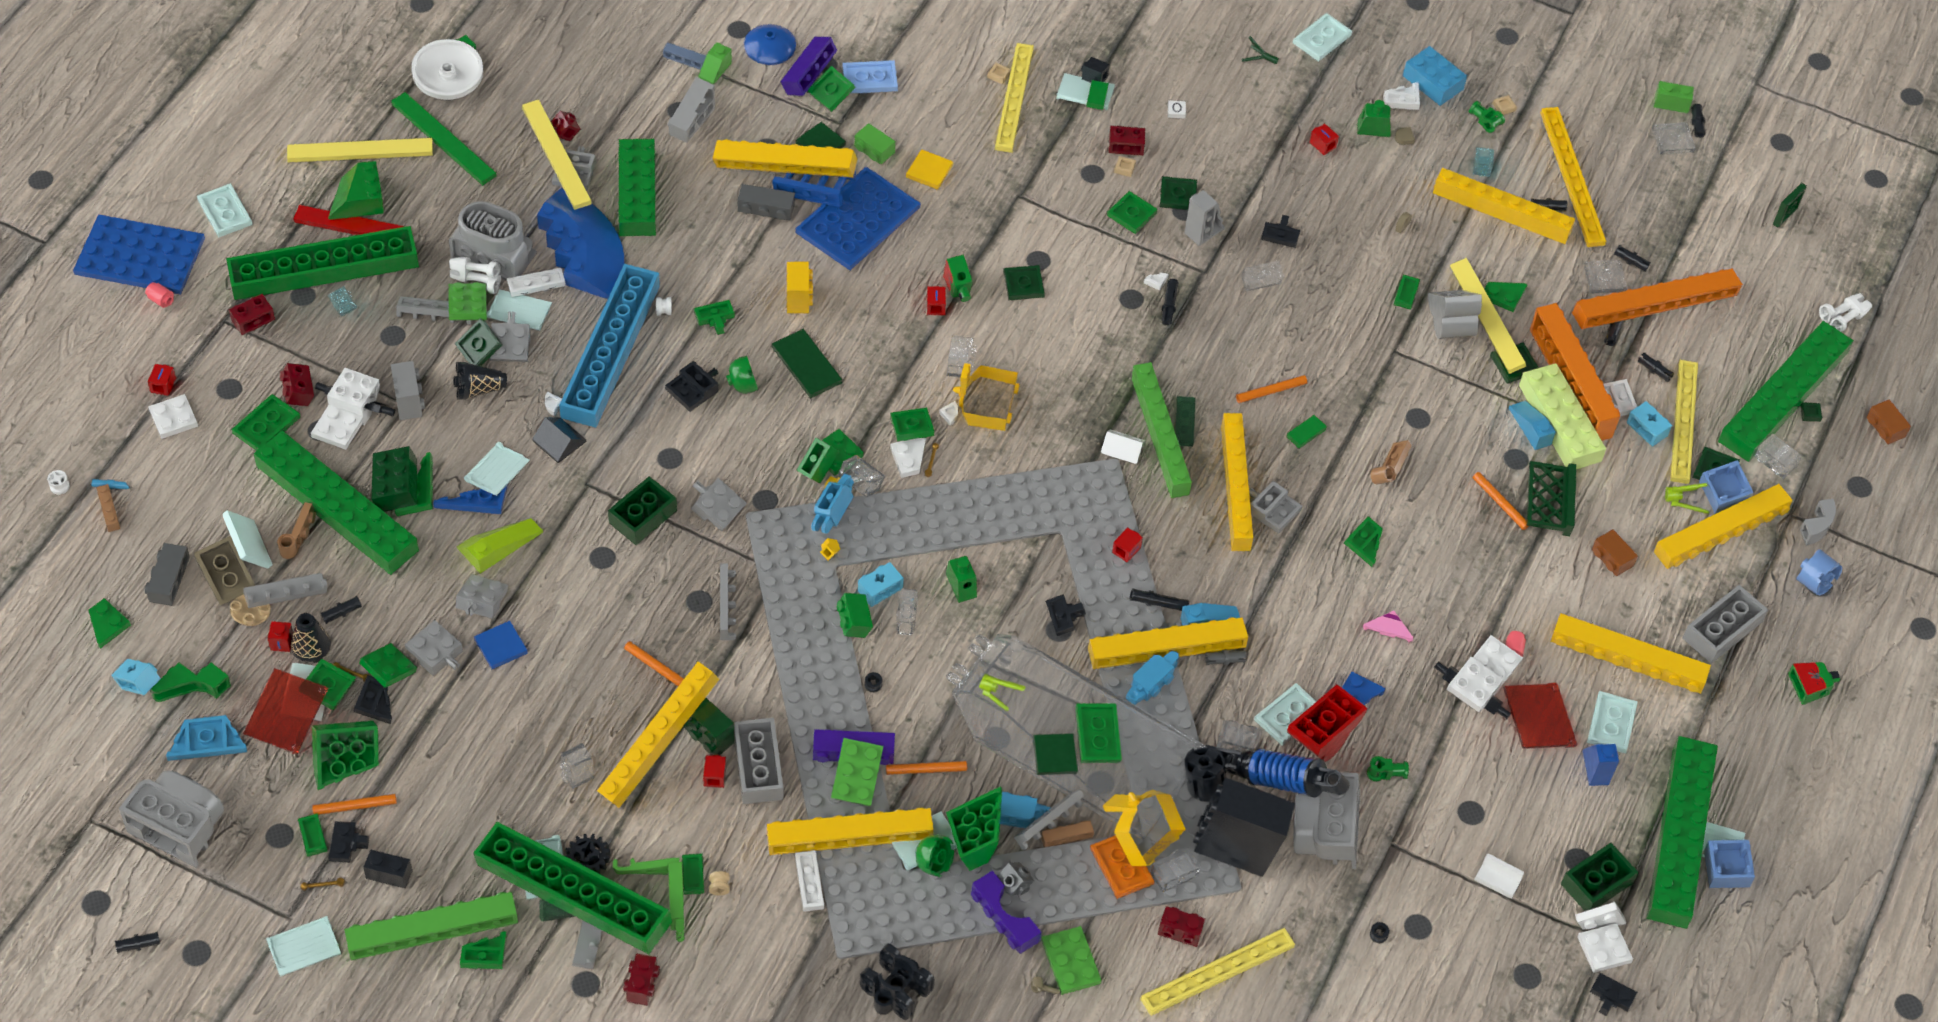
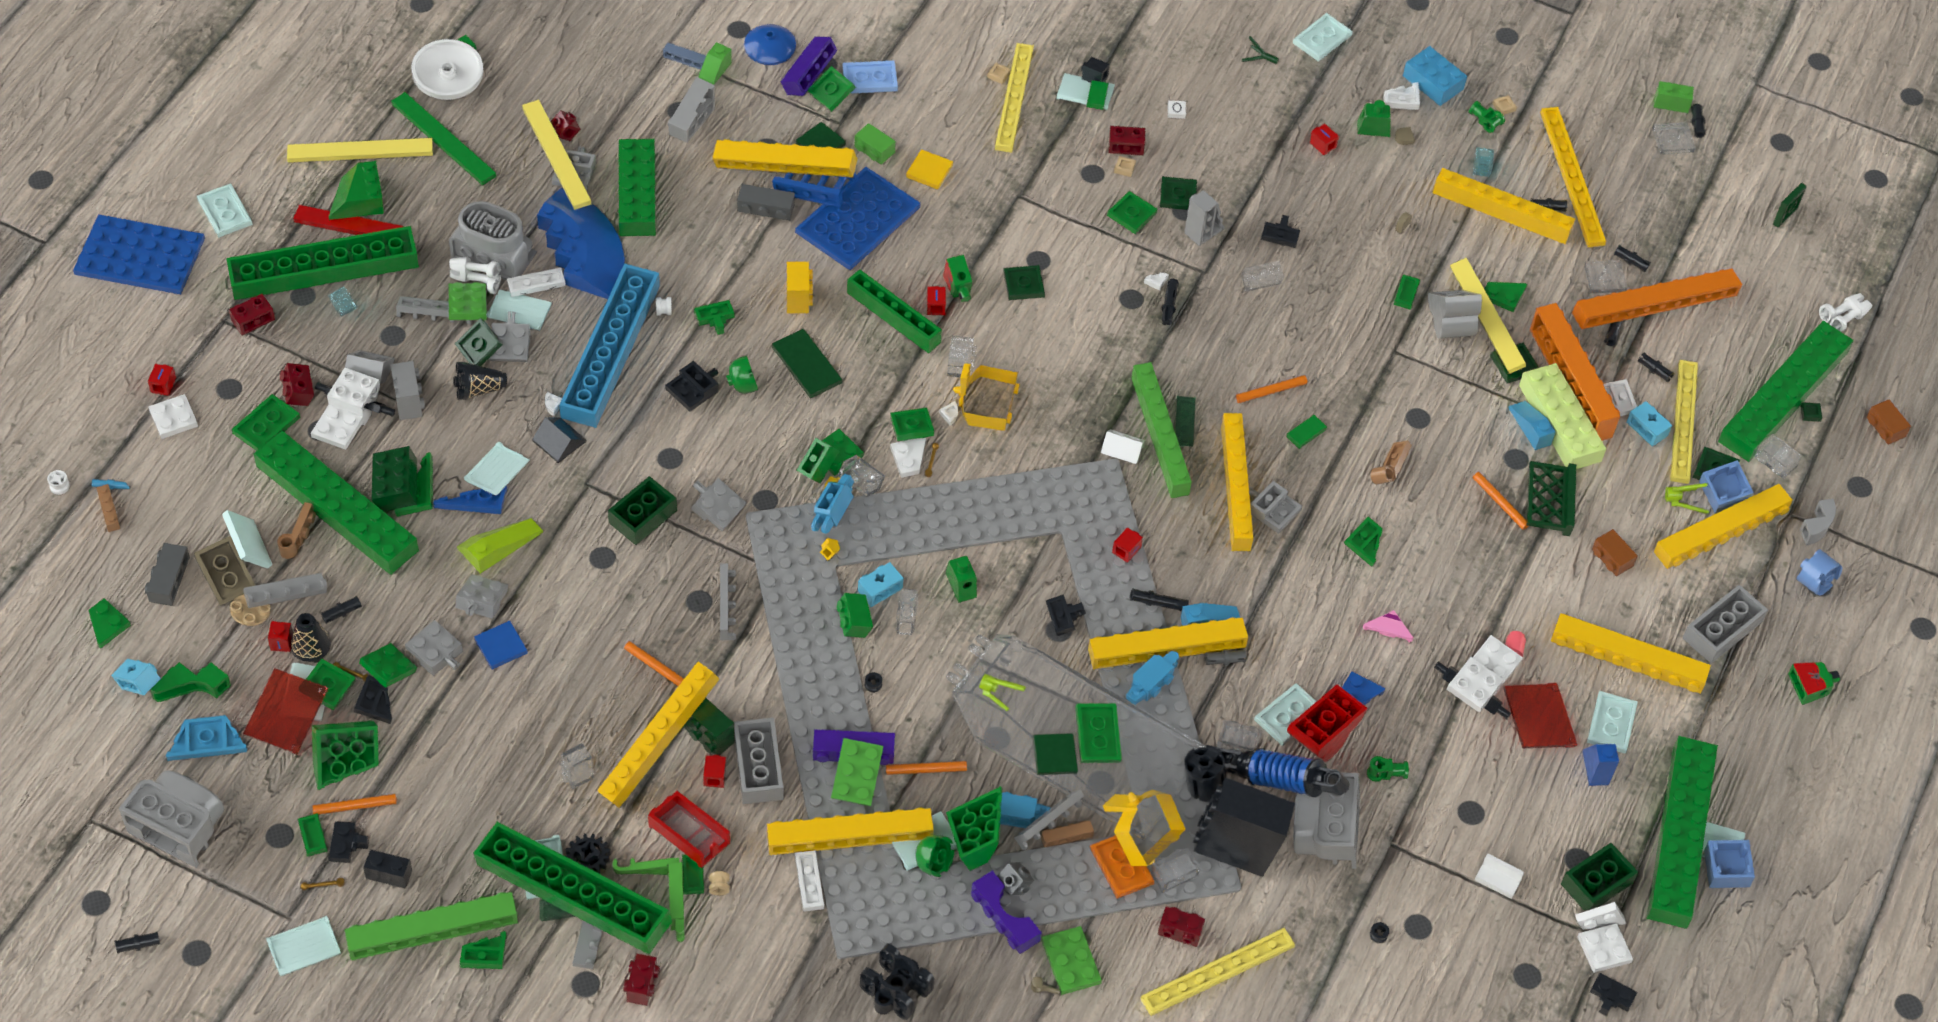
(159, 294): coral brick -> none
(370, 364): none -> light grey slope
(689, 828): none -> red door
(894, 311): none -> green brick

